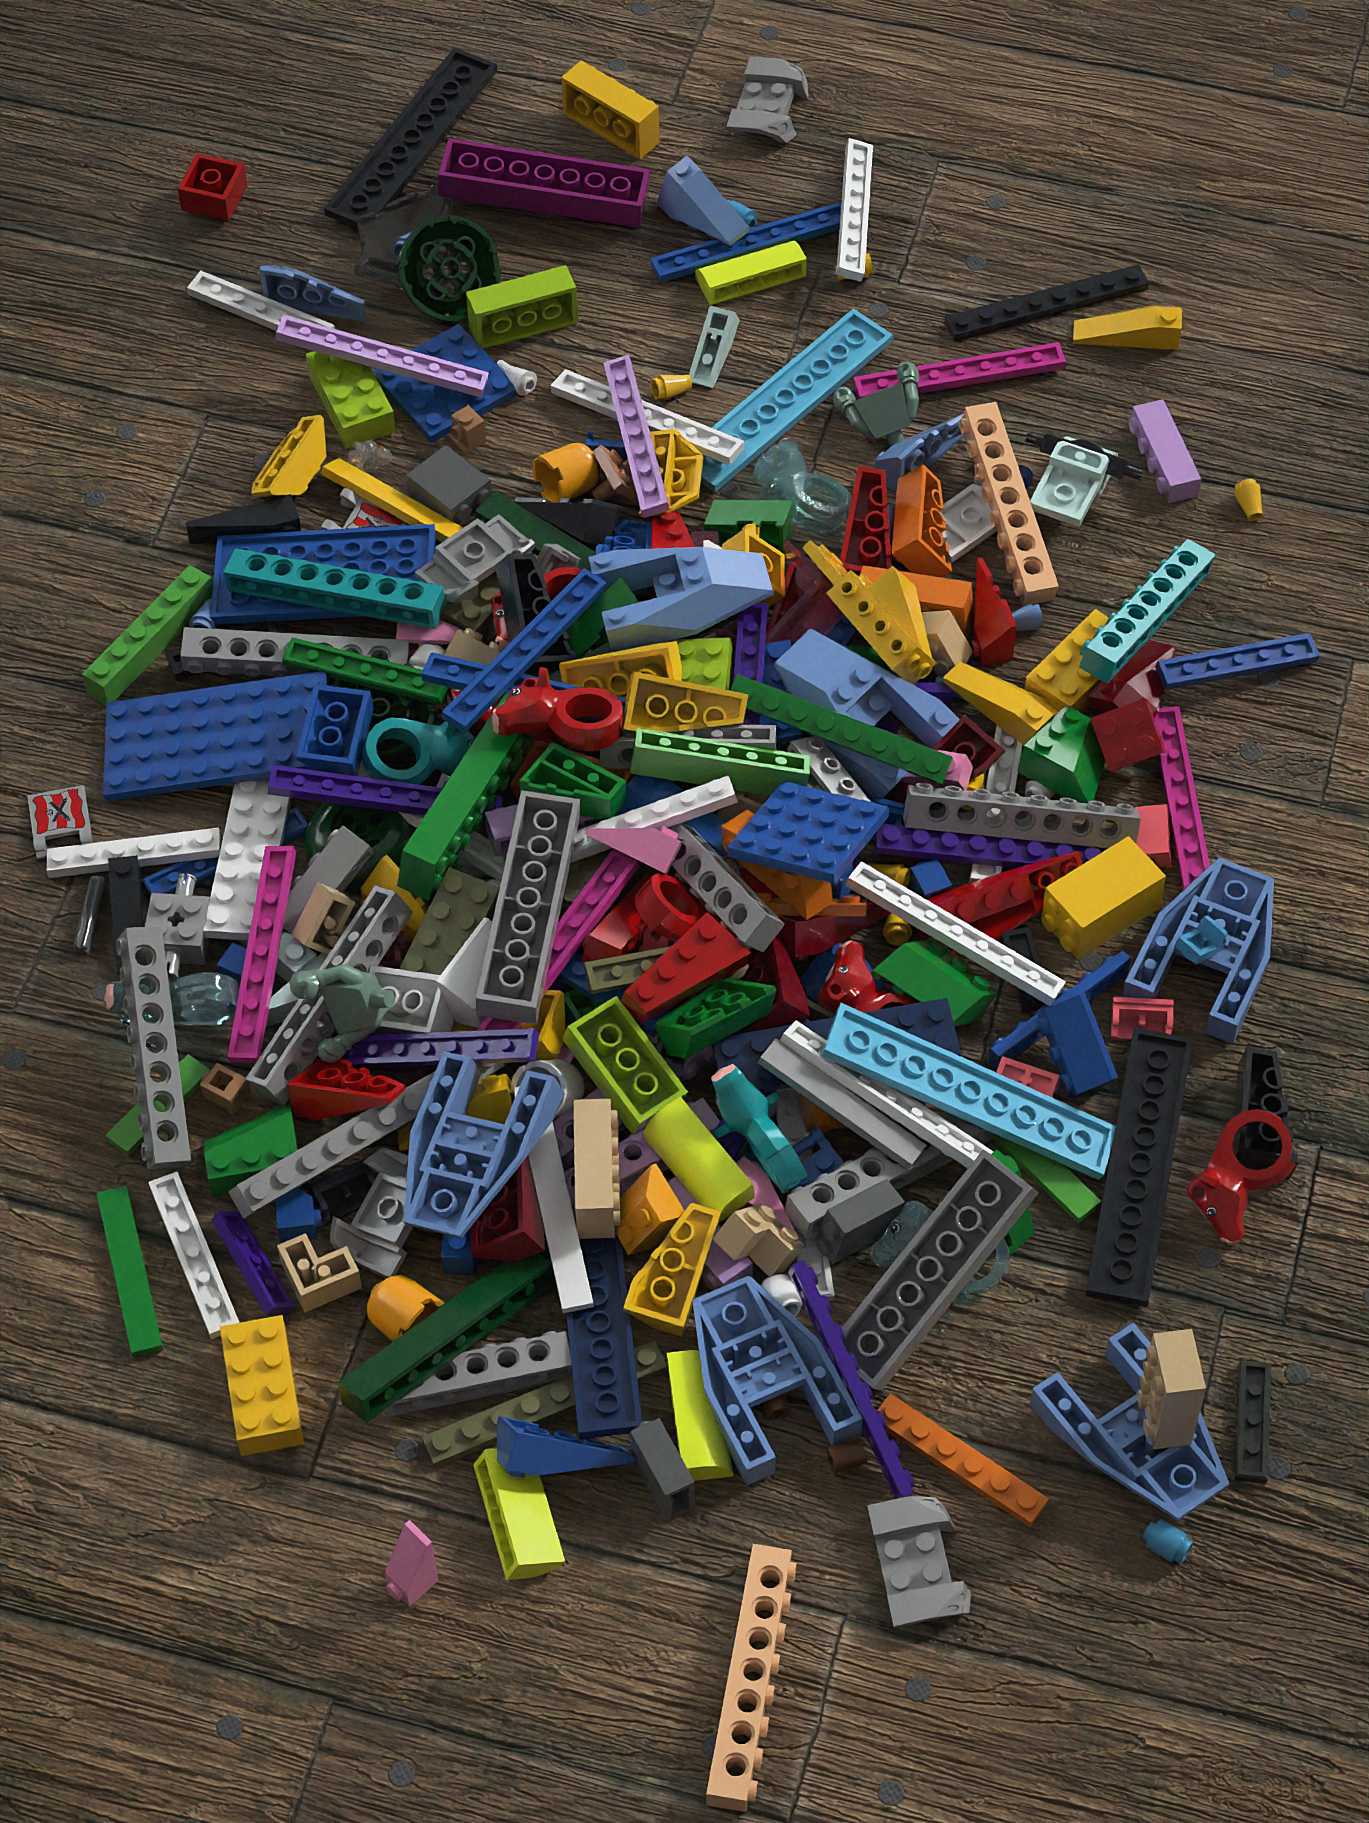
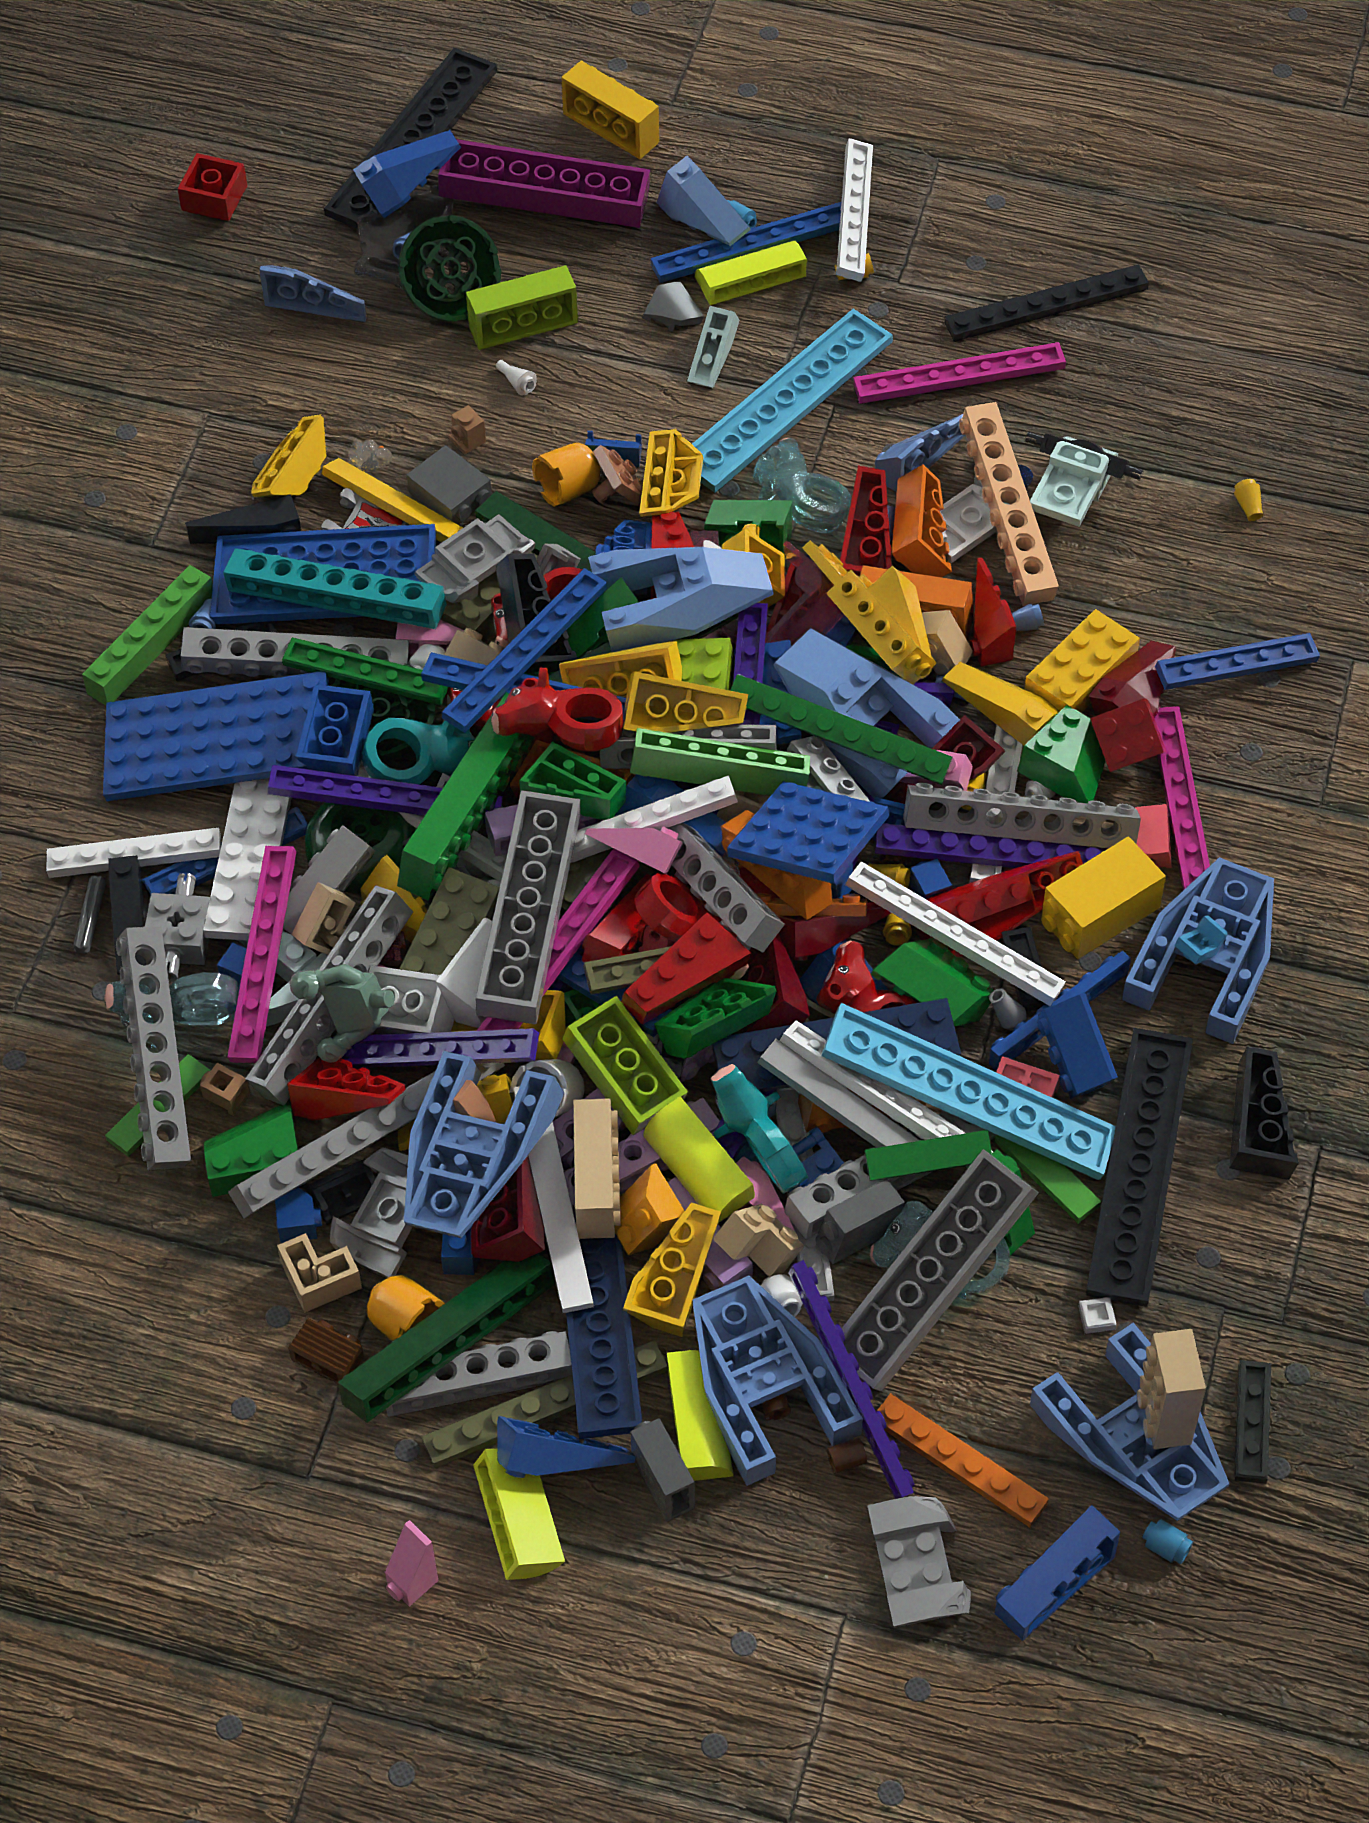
(59, 815): flag -> none
(129, 1271): green tile -> none
(193, 1253): white plate -> none
(245, 302): white plate -> none
(253, 1263): dark purple plate -> none
(261, 1385): yellow brick -> none
(325, 1350): none -> reddish brown brick
(351, 398): lime brick -> none
(382, 356): lavender plate -> none
(397, 172): none -> blue wedge
(432, 405): blue plate -> none
(472, 1103): none -> nougat slope
(585, 521): black wedge -> none
(599, 398): white plate -> none
(636, 436): lavender plate -> none
(668, 386): yellow cone -> none
(673, 306): none -> dark grey slope
(736, 1791): light nougat brick -> none
(768, 98): light grey piece -> none
(884, 410): sand green torso -> none
(926, 1155): none -> green tile
(1007, 1009): none -> light grey cone
(1058, 1573): none -> blue wedge
(1097, 1315): none -> white tile
(1141, 328): yellow wedge -> none
(1142, 1014): coral hinge -> none
(1145, 610): teal brick -> none
(1165, 451): lavender brick -> none
(1225, 1183): red animal -> none

